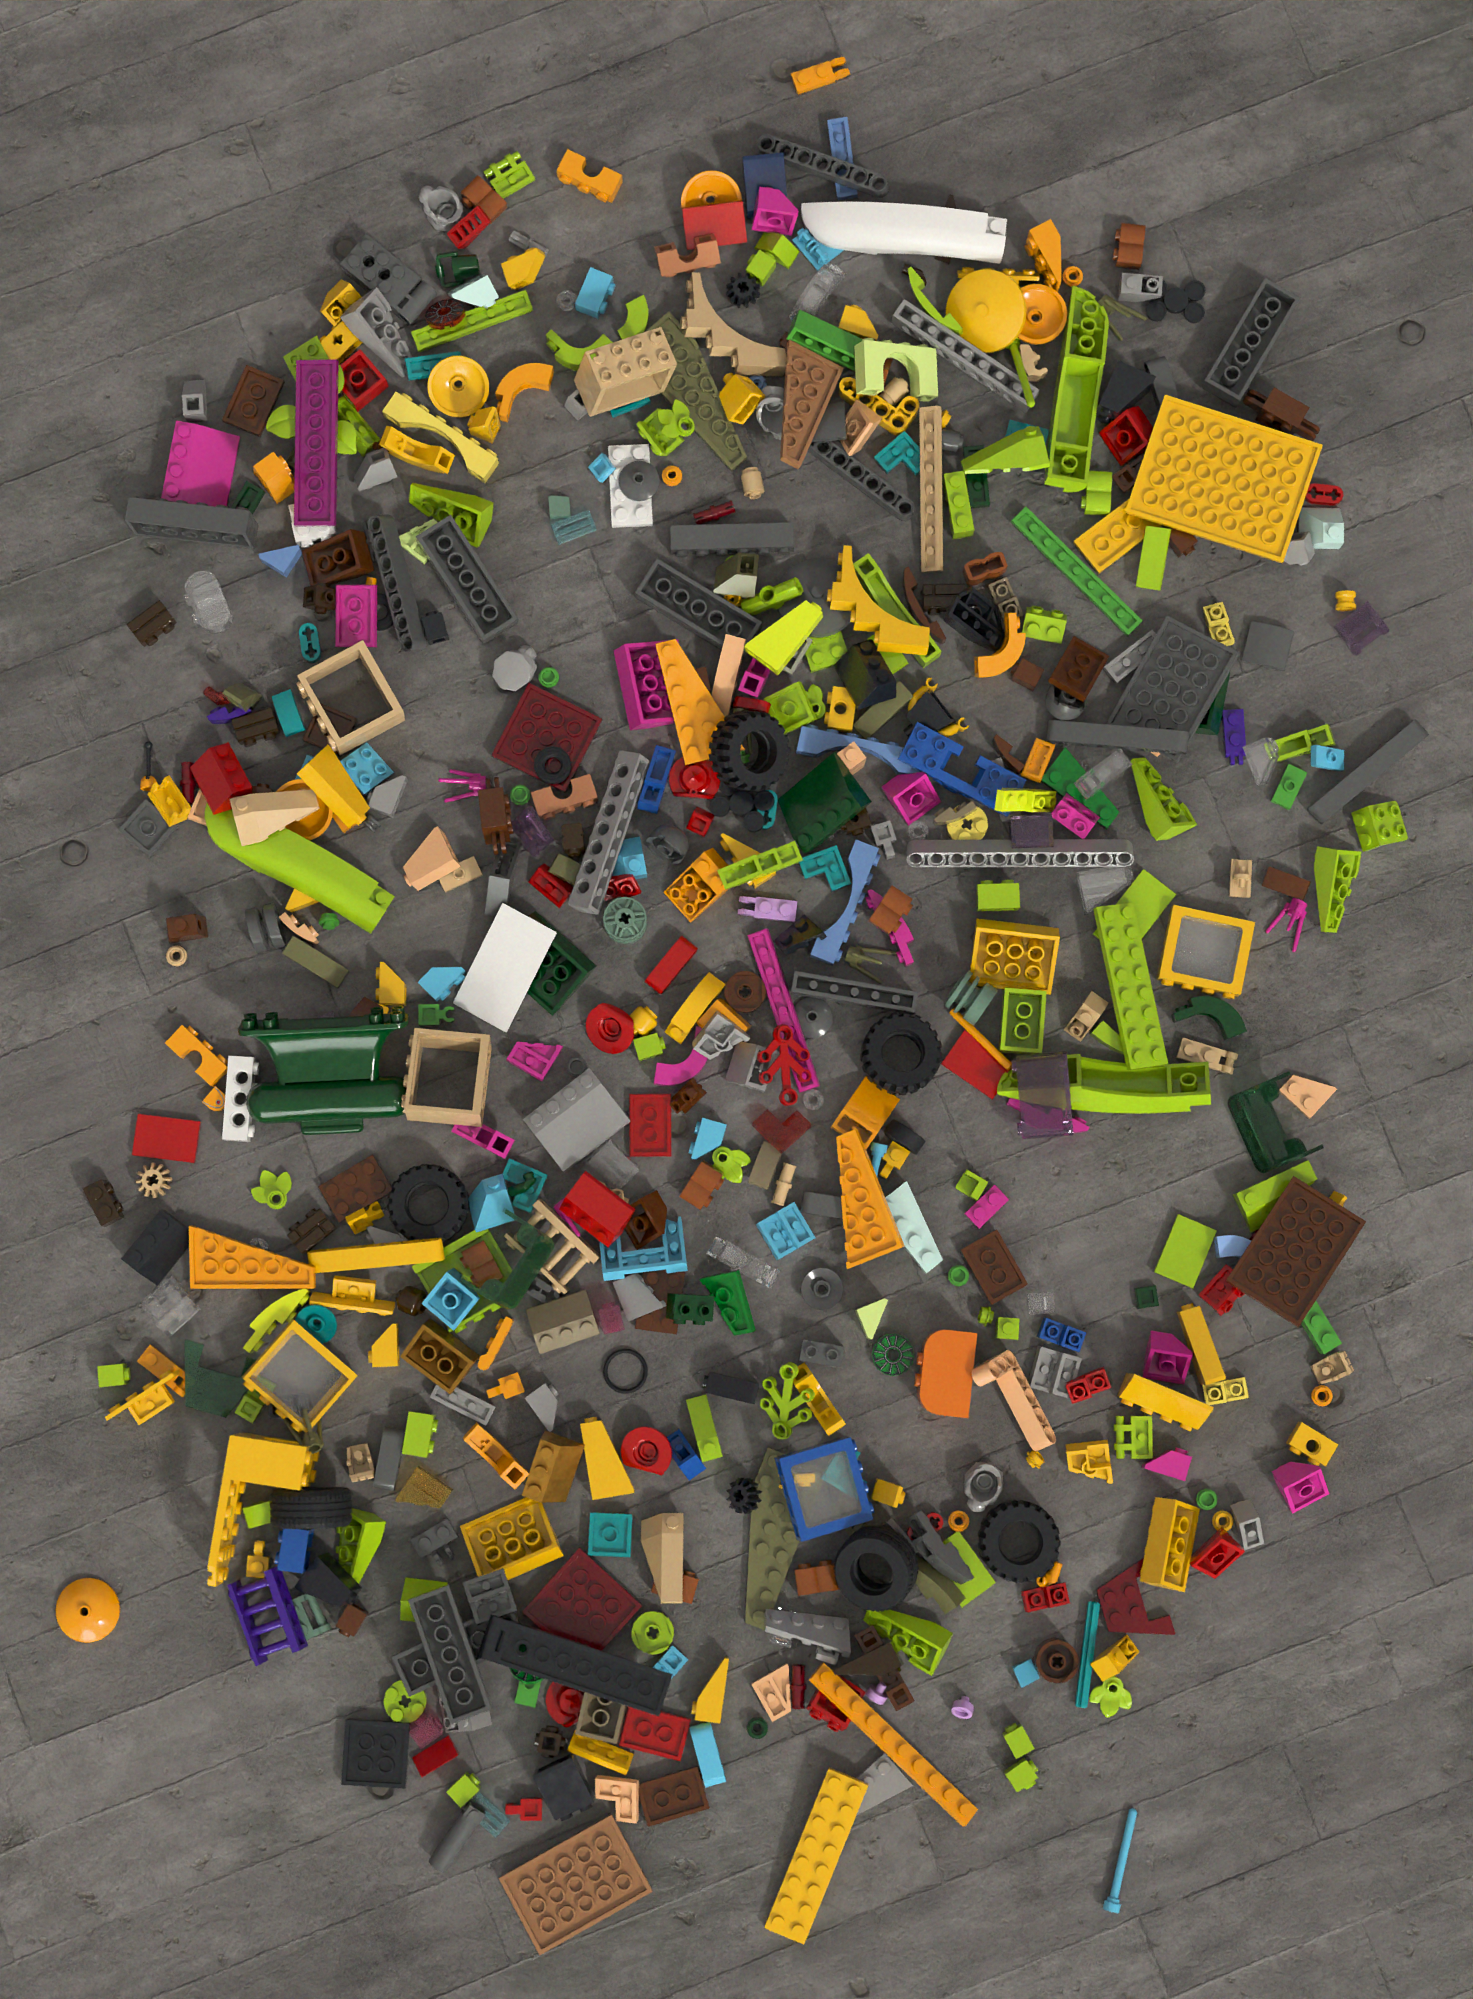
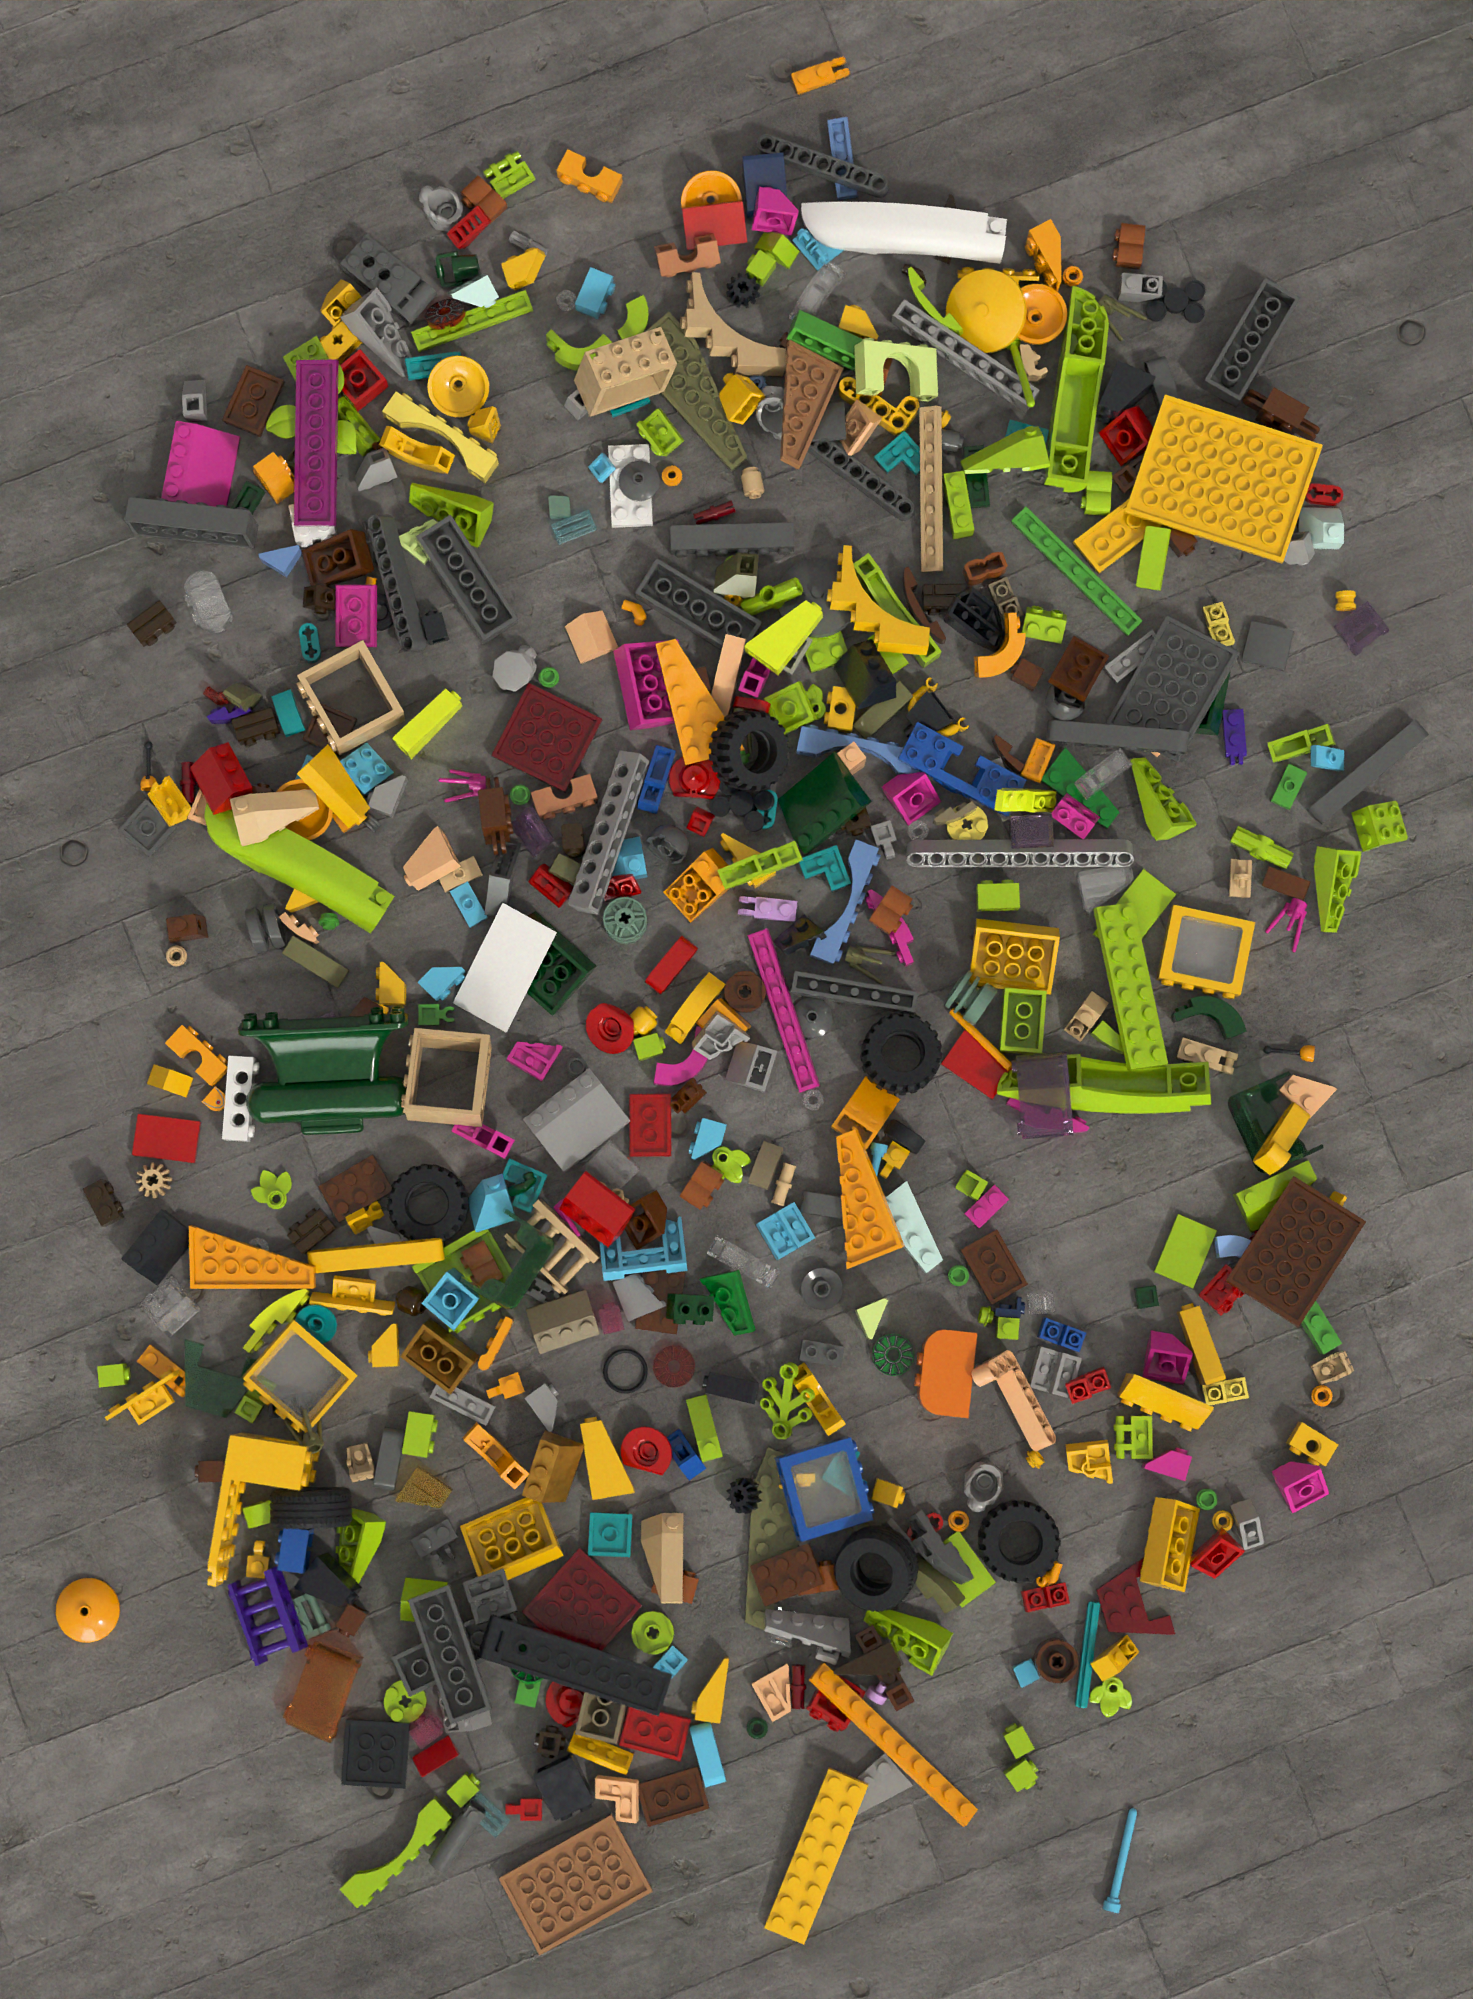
(170, 1080): none -> yellow slope
(209, 1470): none -> reddish brown brick
(323, 1691): none -> clear orange windscreen
(365, 1882): none -> lime arch
(427, 723): none -> neon yellow slope
(468, 904): none -> medium azure plate
(521, 378): light orange arch -> none
(543, 756): black tyre -> none
(591, 636): none -> light nougat slope
(637, 610): none -> light orange arm
(661, 1362): none -> clear red tile
(674, 418): lime plate -> none
(781, 1134): clear red plate -> none
(784, 1061): red plant -> none
(787, 1575): none -> reddish brown plate
(894, 391): tan brick -> none
(962, 1708): lavender tile -> none
(1007, 1312): none -> dark blue bracket
(1261, 847): none -> lime piece
(1262, 759): clear slope -> none
(1275, 1149): none -> yellow beam
(1306, 1052): none -> hinge

